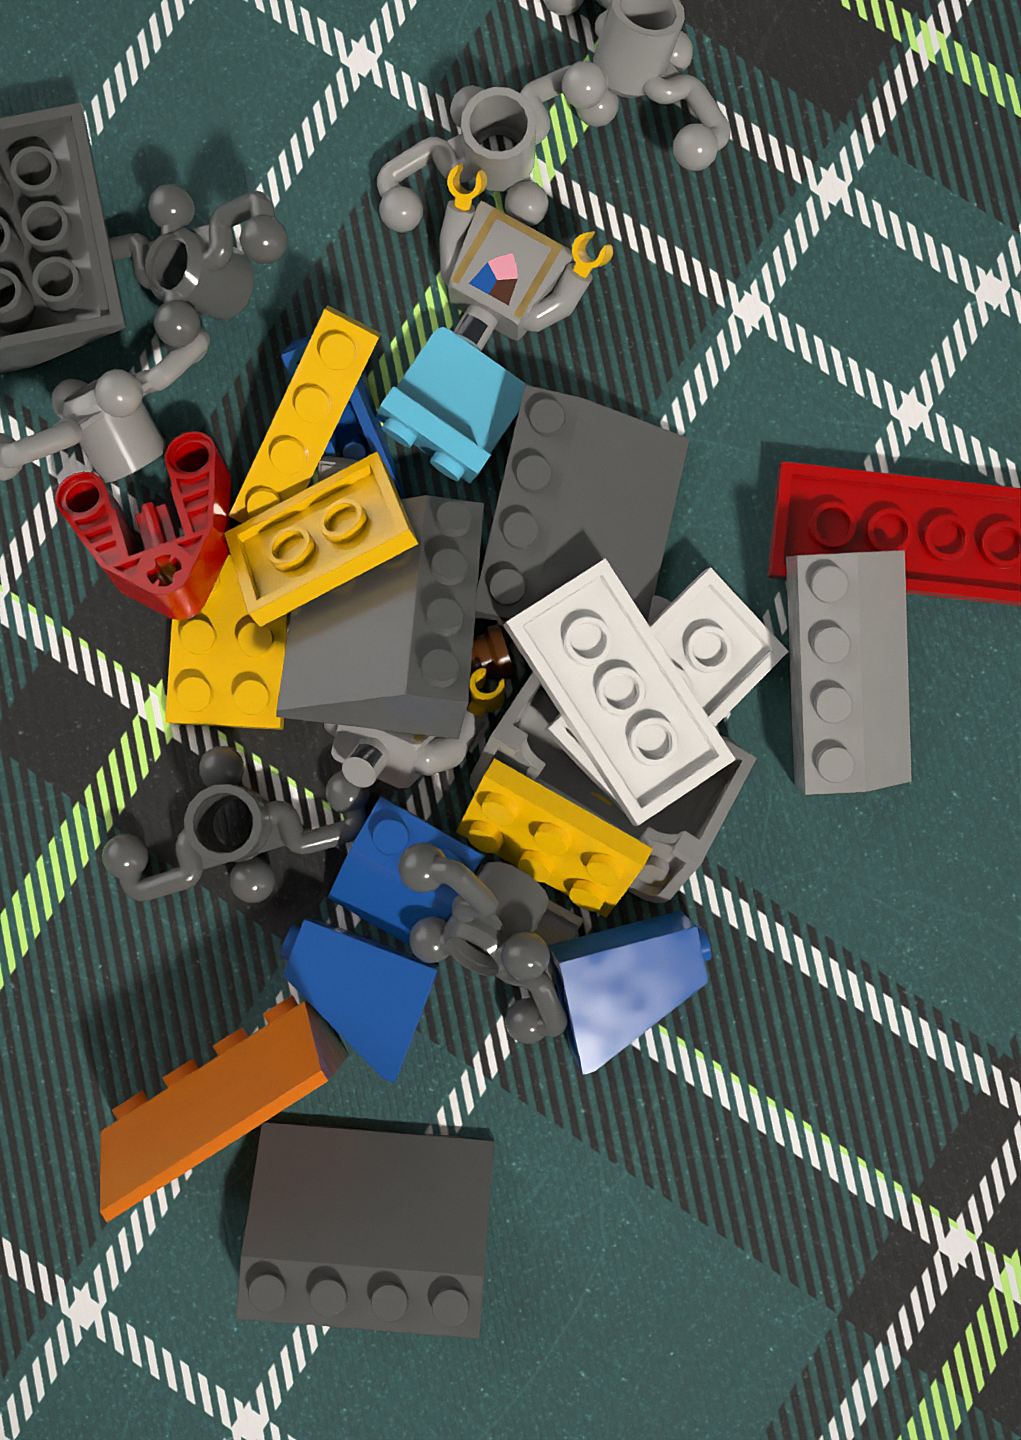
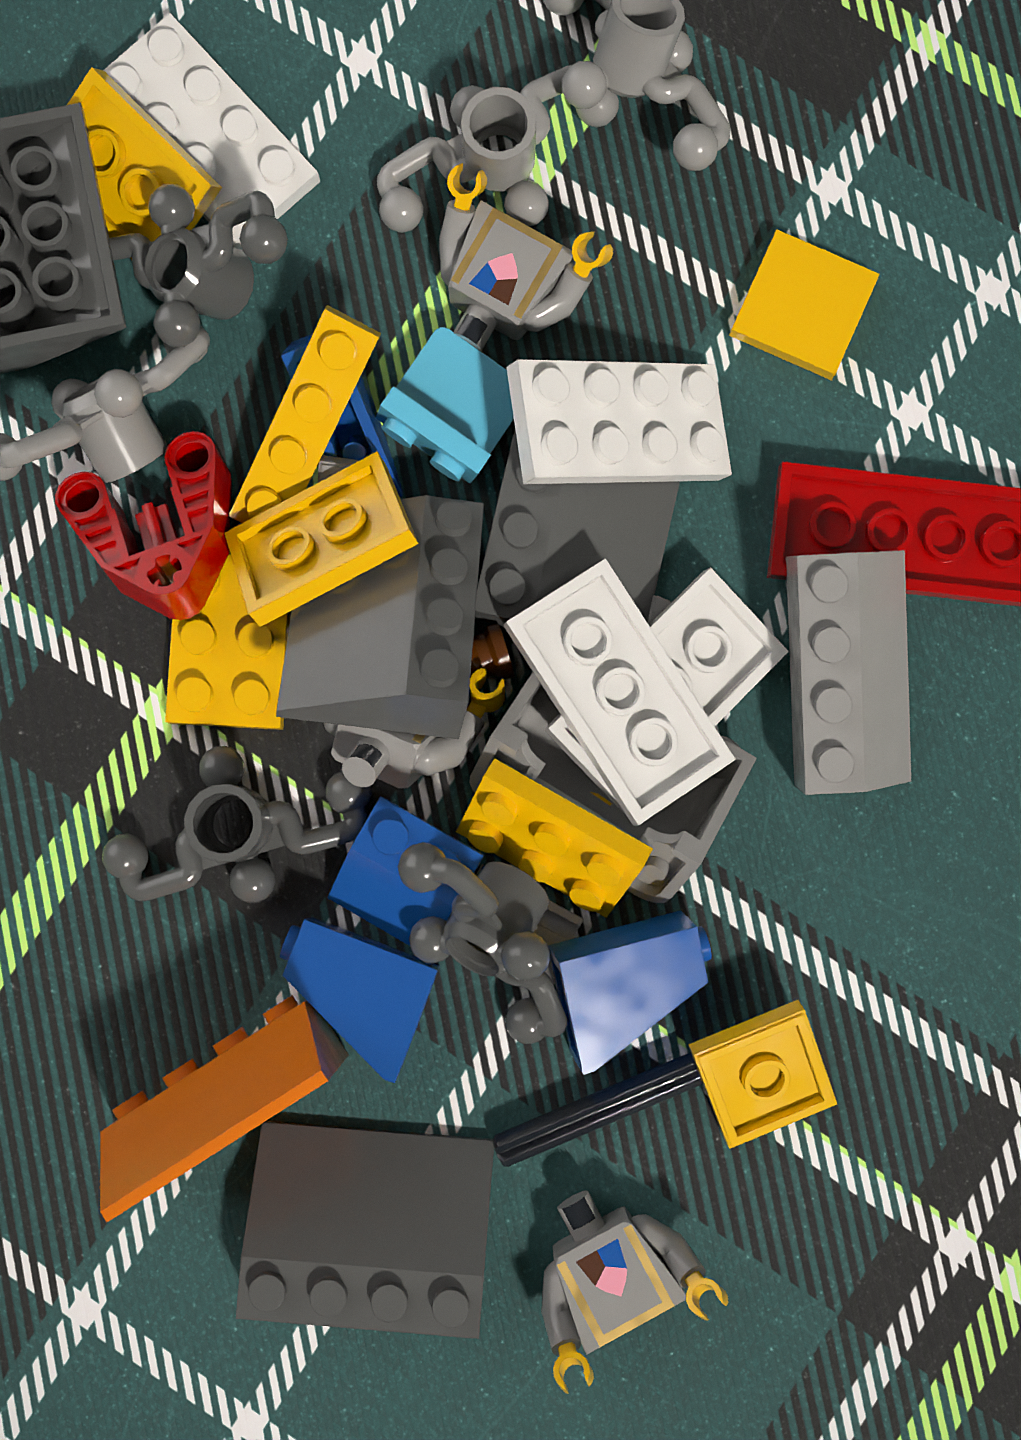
(135, 158): none -> yellow plate
(212, 119): none -> white plate
(597, 1110): none -> black axle
(613, 1279): none -> light grey torso
(617, 422): none -> white plate
(763, 1073): none -> yellow tile
(804, 304): none -> yellow tile

